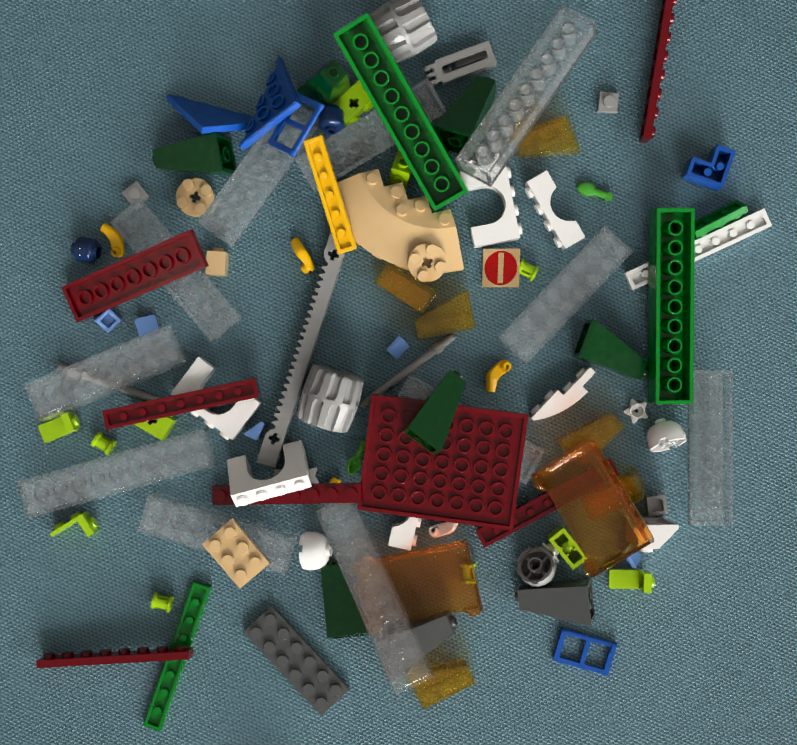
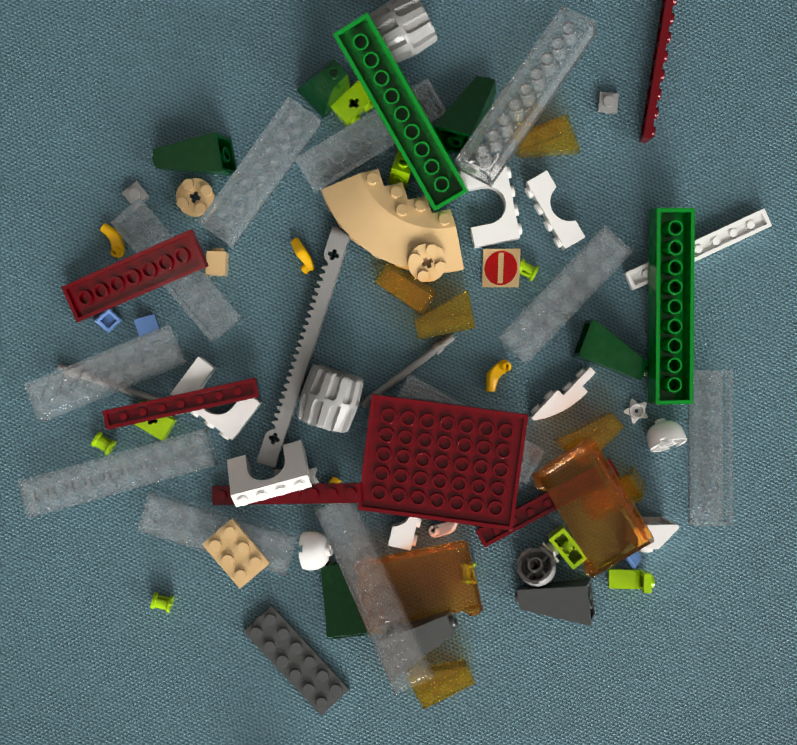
(59, 427): lime bracket -> none
(86, 249): dark blue head -> none
(86, 522): lime bracket -> none
(123, 655): dark red plate -> none
(173, 669): green tile -> none
(208, 117): blue tile -> none
(256, 431): medium blue slope -> none
(272, 107): blue tile -> none
(305, 129): blue window -> none
(330, 194): yellow tile -> none
(331, 119): dark blue head -> none
(354, 463): bright green piece -> none
(397, 347): medium blue slope -> none
(435, 416): dark green slope -> none
(467, 63): light grey hinge -> none
(581, 663): blue window -> none
(588, 189): bright green piece -> none
(656, 505): light grey plate -> none
(712, 172): blue brick -> none
(719, 217): green plate -> none

